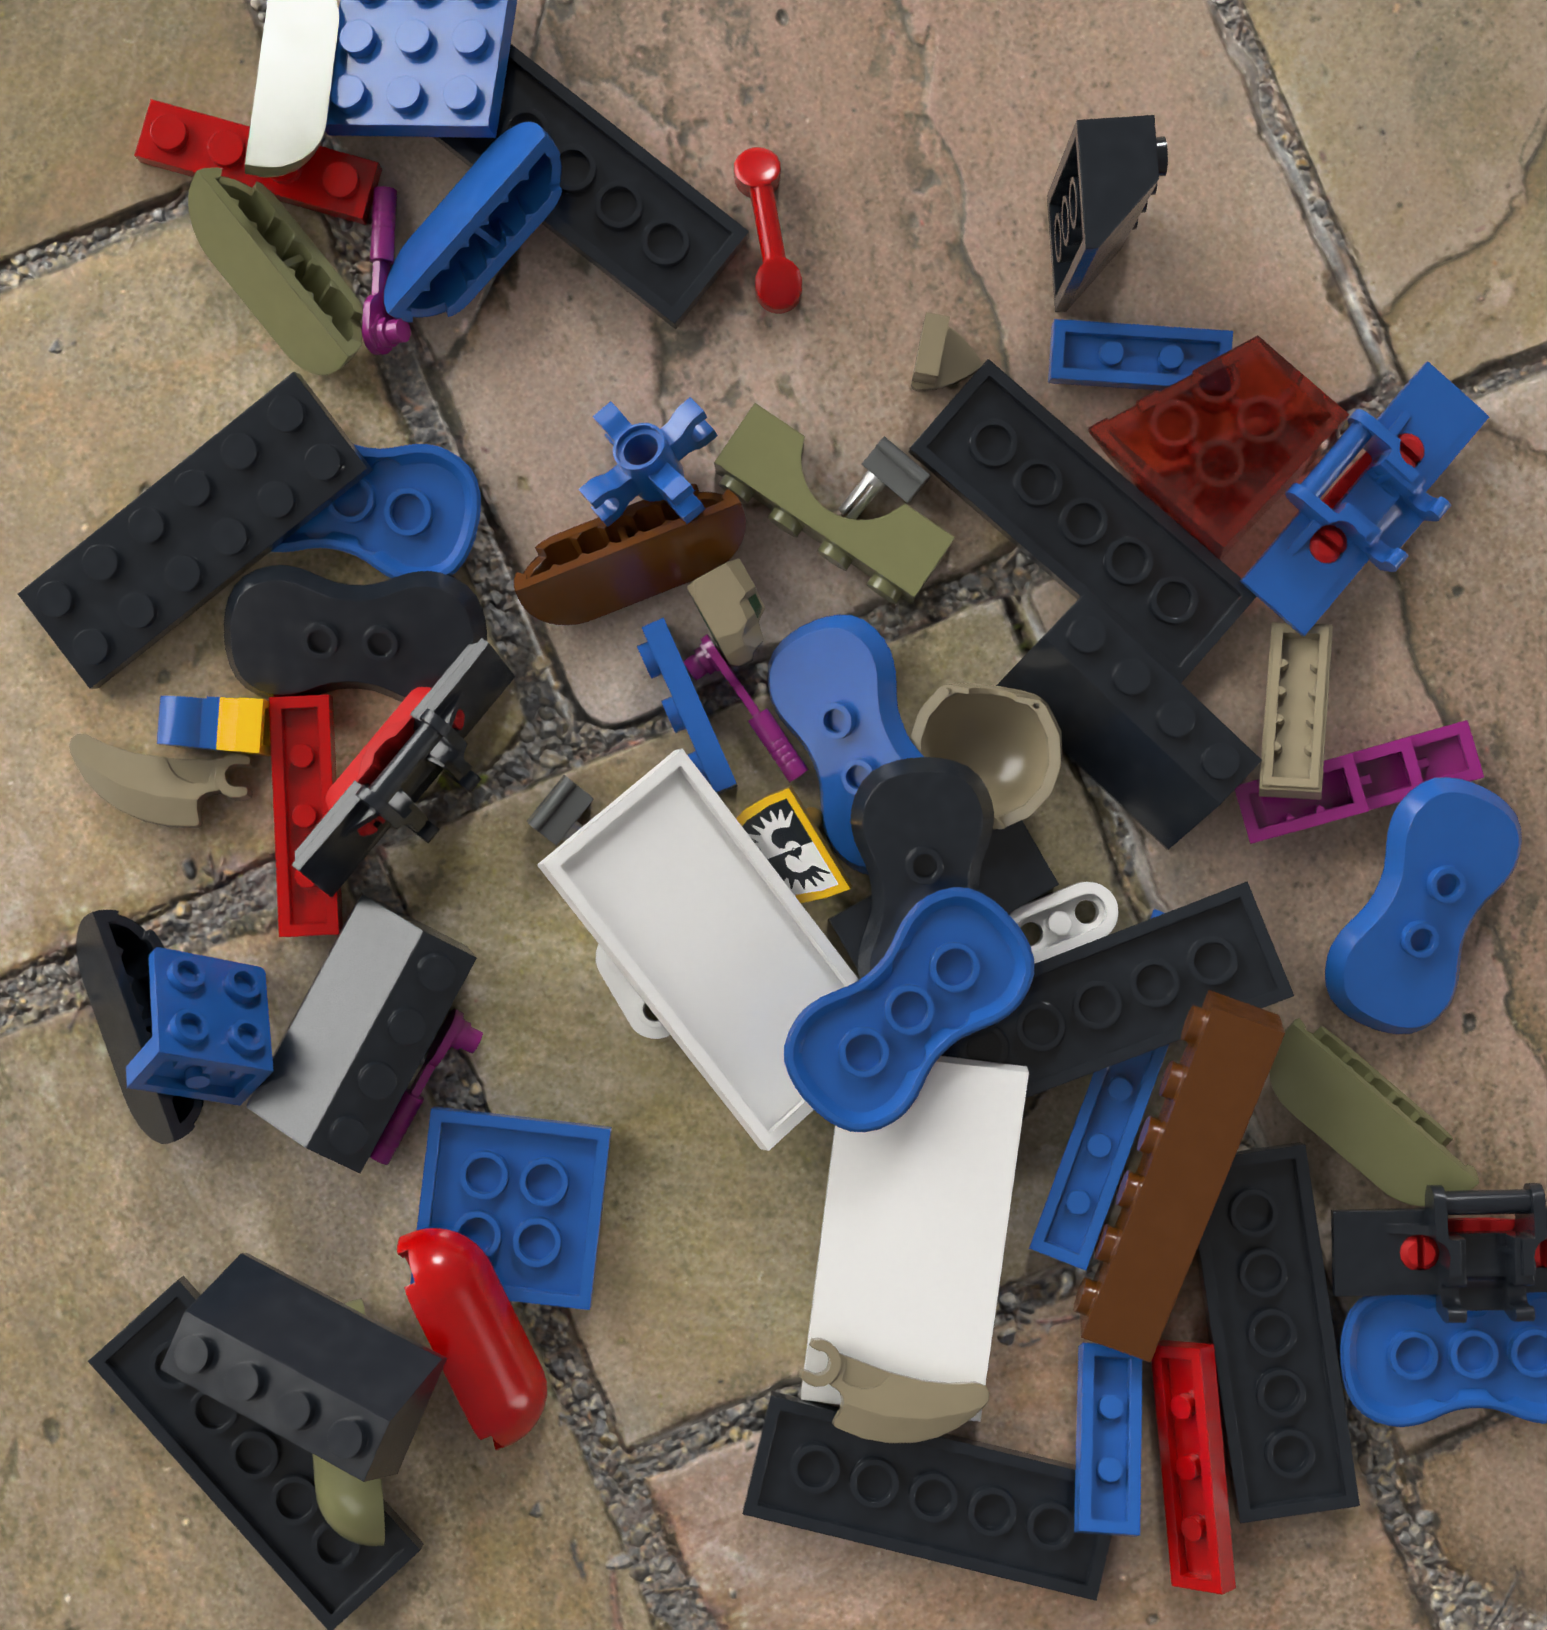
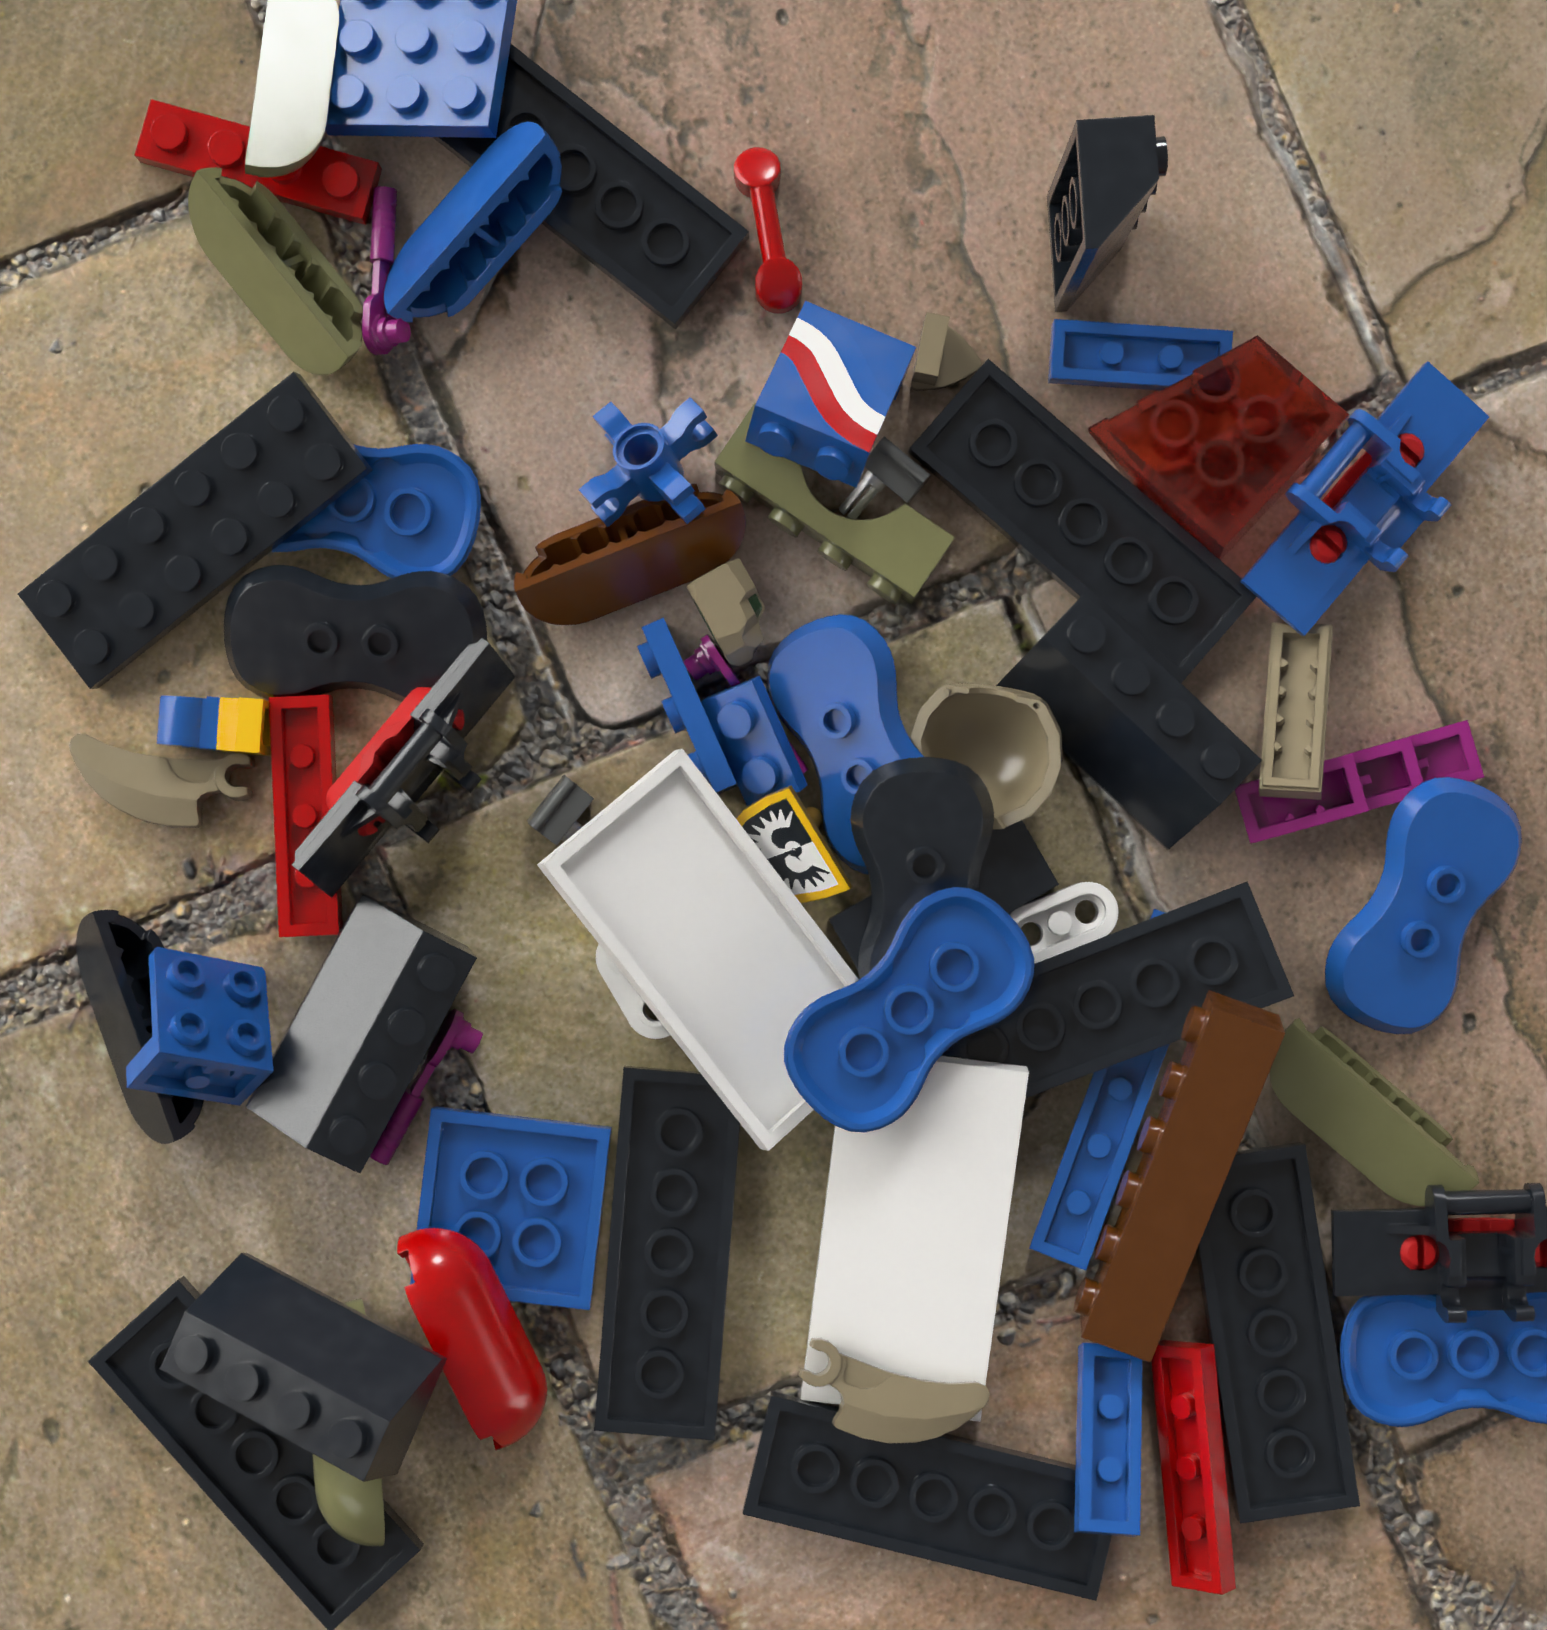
(667, 1257): none -> black plate
(753, 740): none -> blue plate
(829, 394): none -> panel

